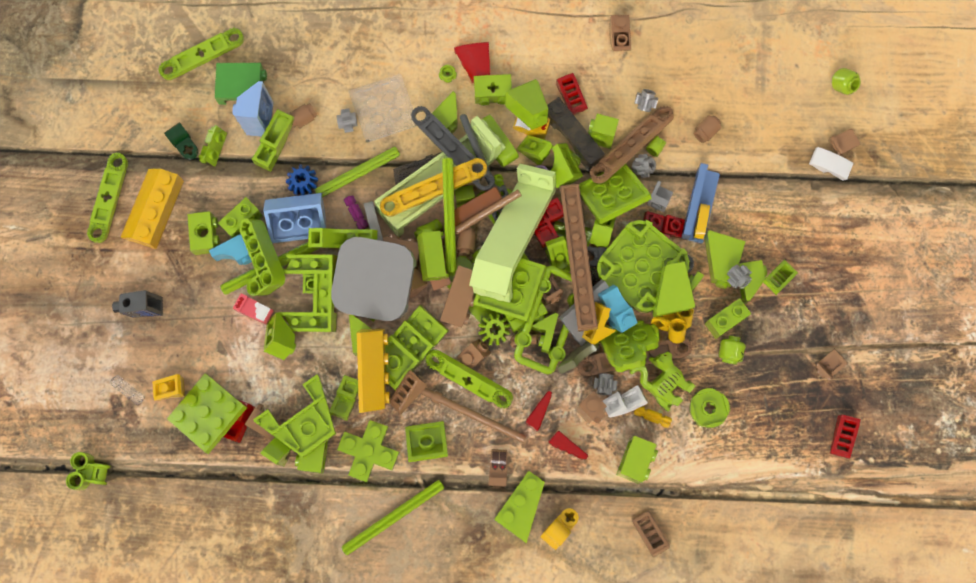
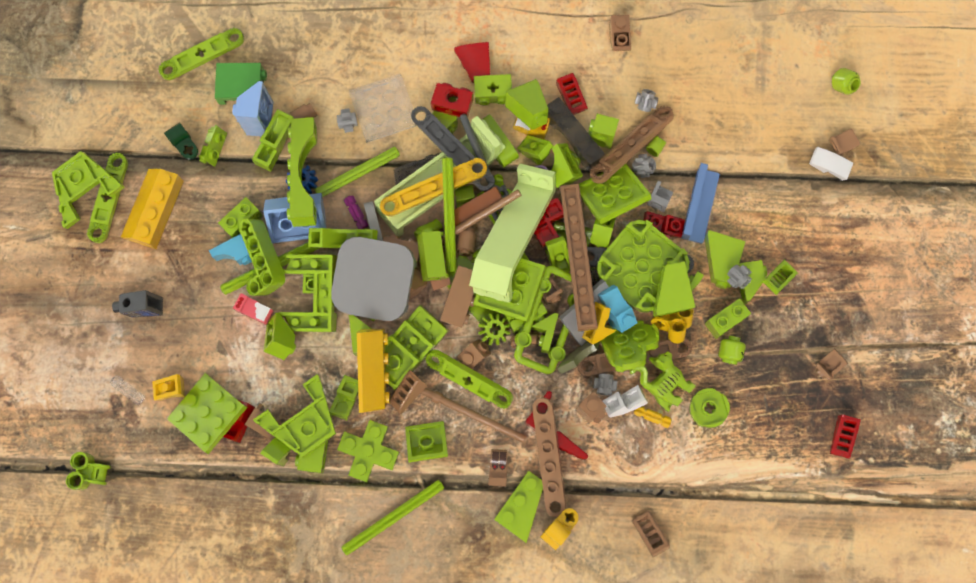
(76, 179): none -> lime wing
(196, 224): lime brick -> none
(303, 138): none -> lime arch
(444, 92): none -> red brick
(447, 69): lime plate -> none
(549, 457): none -> medium nougat plate
(637, 459): lime brick -> none
(701, 221): yellow beam -> none
(707, 128): medium nougat brick -> none

